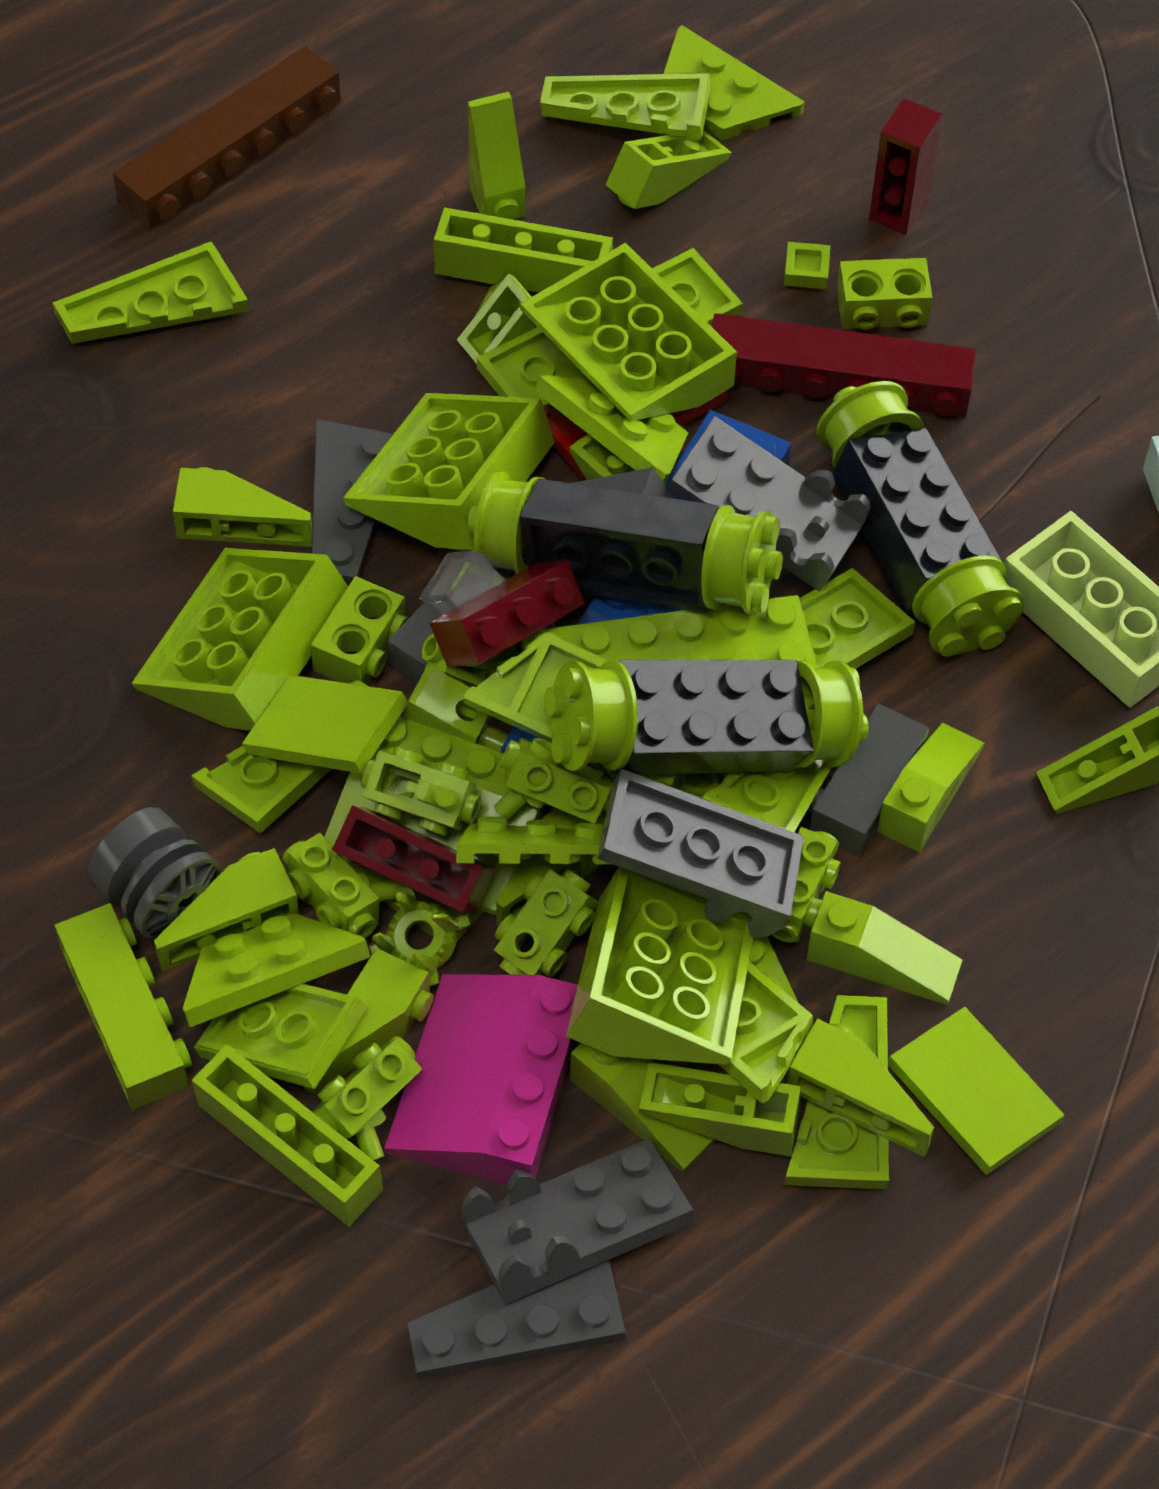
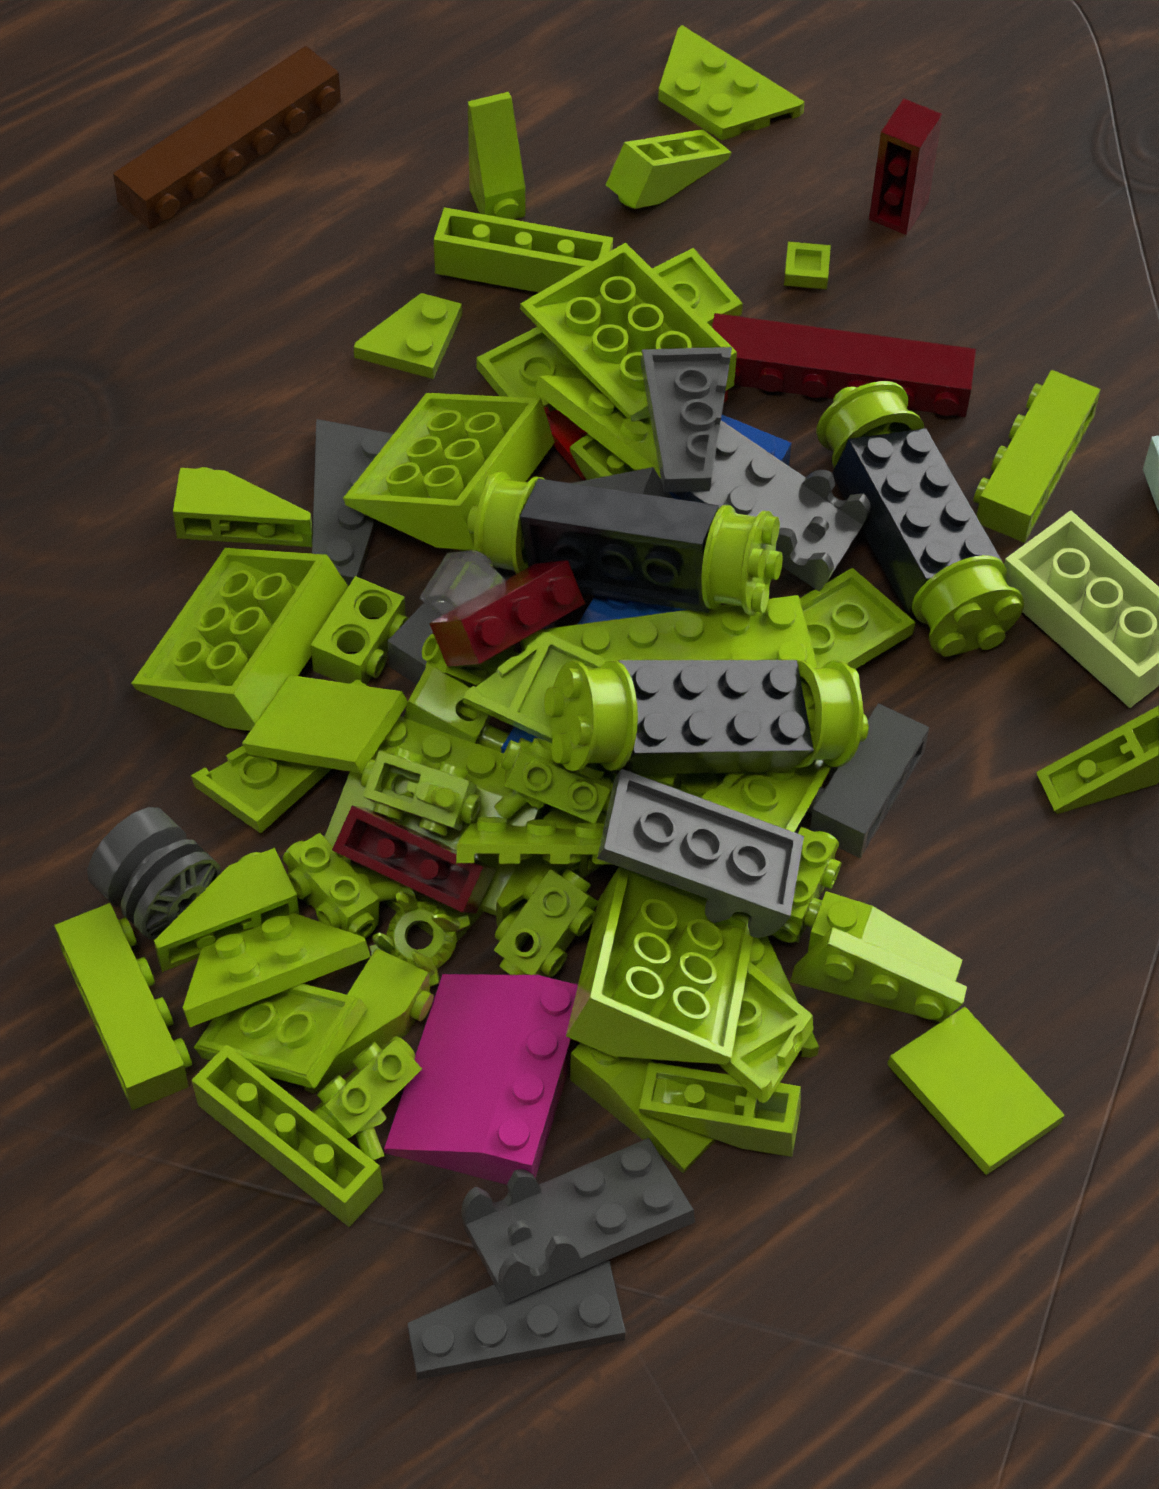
(163, 294): lime wing -> none
(413, 336): none -> lime wing
(497, 318): lime slope -> none
(637, 102): lime wing -> none
(685, 411): none -> dark grey wing
(830, 1147): lime wing -> none
(852, 1082): lime slope -> none
(875, 976): none -> lime wing
(884, 293): lime brick -> none
(927, 786): lime slope -> none
(1036, 455): none -> lime brick

